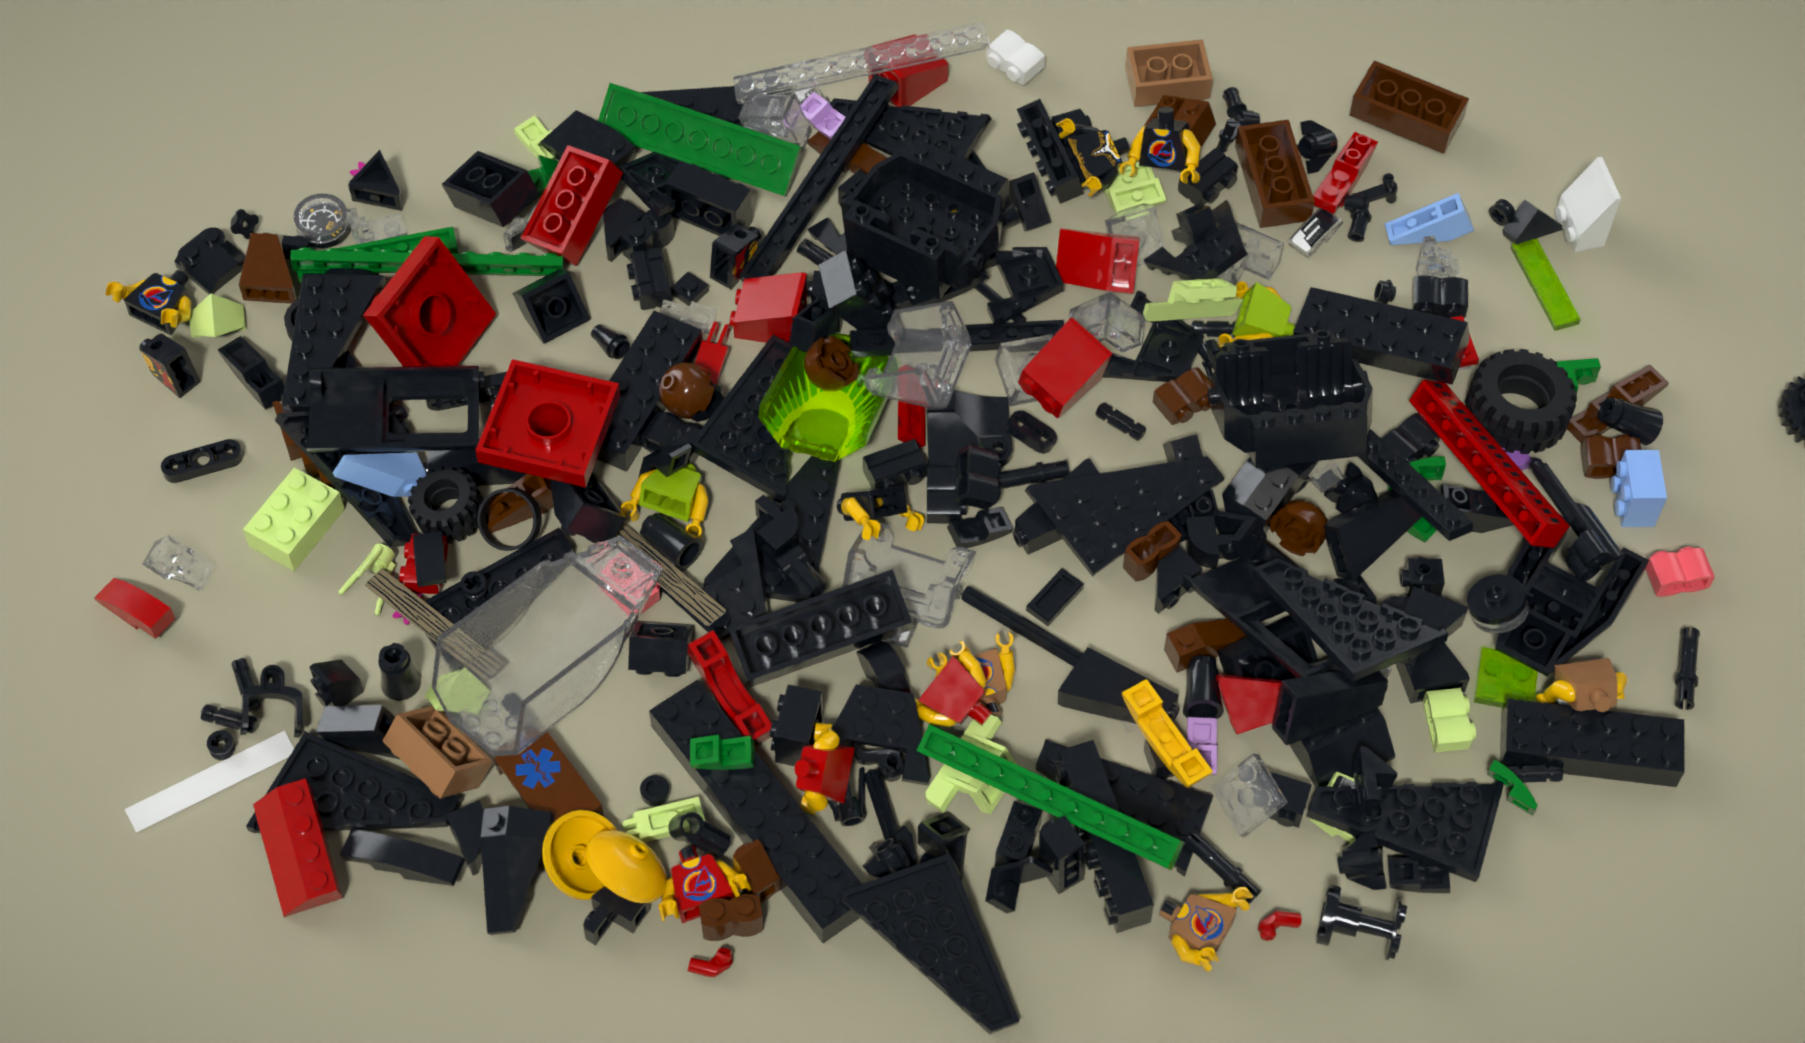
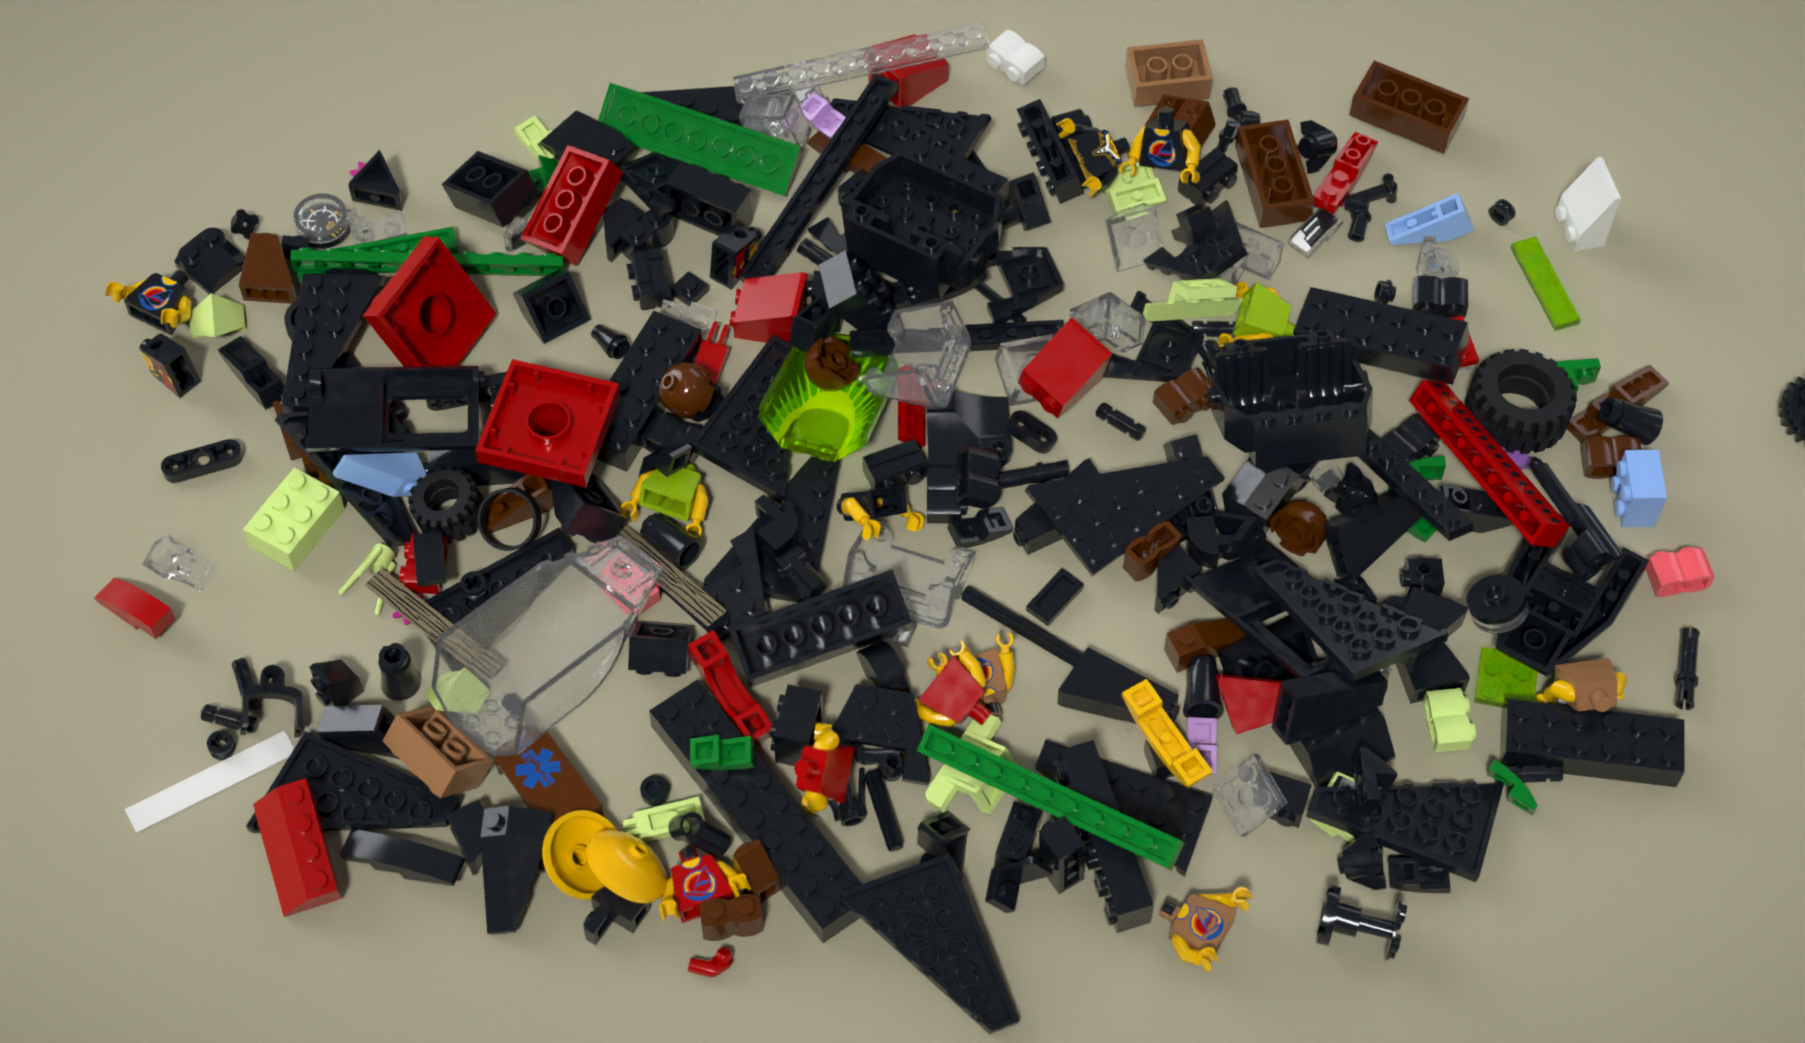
(892, 855): black brick -> none
(1097, 260): red slope -> none
(1220, 865): black pin -> none
(1275, 920): red arm -> none
(1529, 224): black slope -> none

